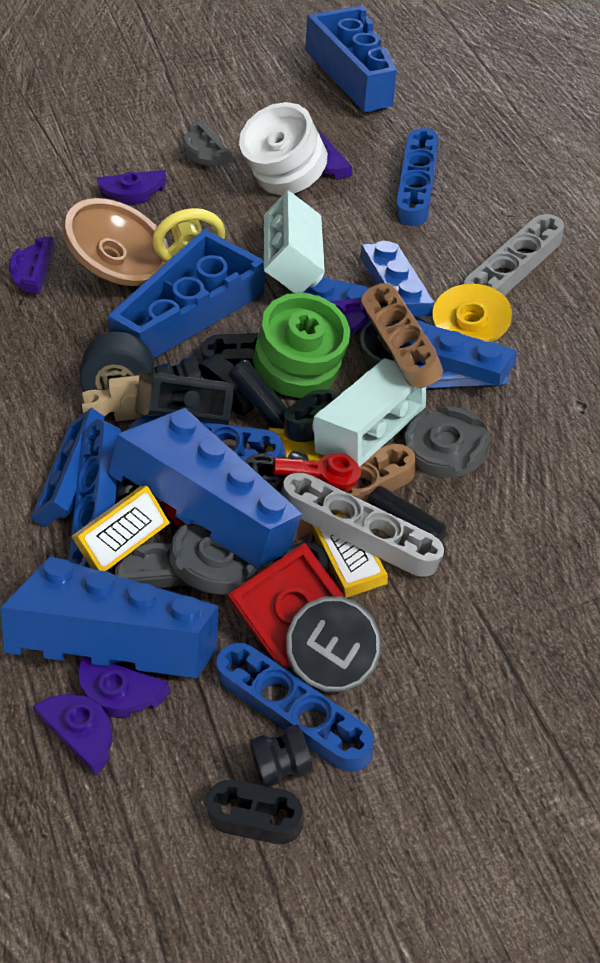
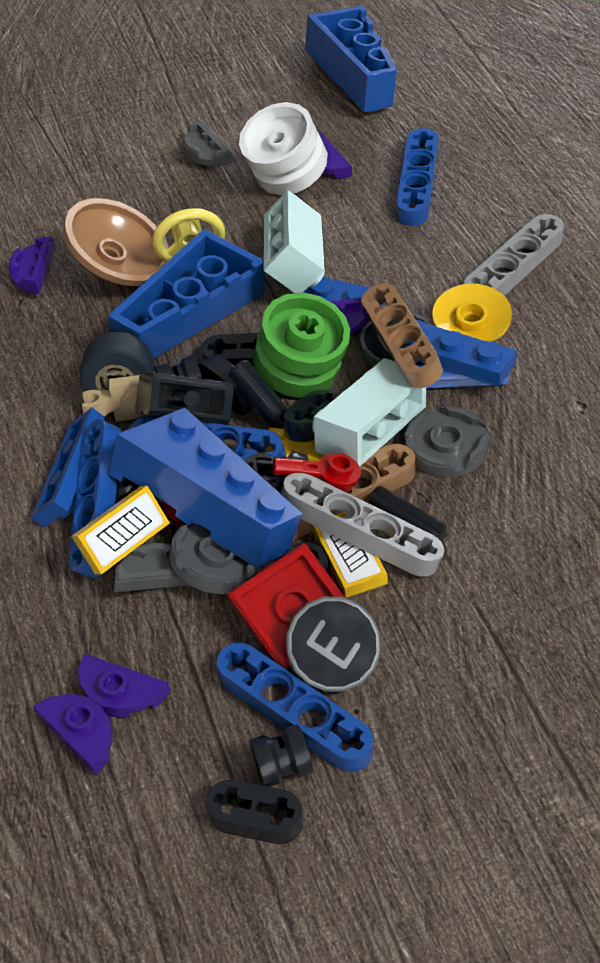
(110, 620): blue wedge -> none
(132, 186): dark purple plate -> none
(390, 266): blue plate -> none

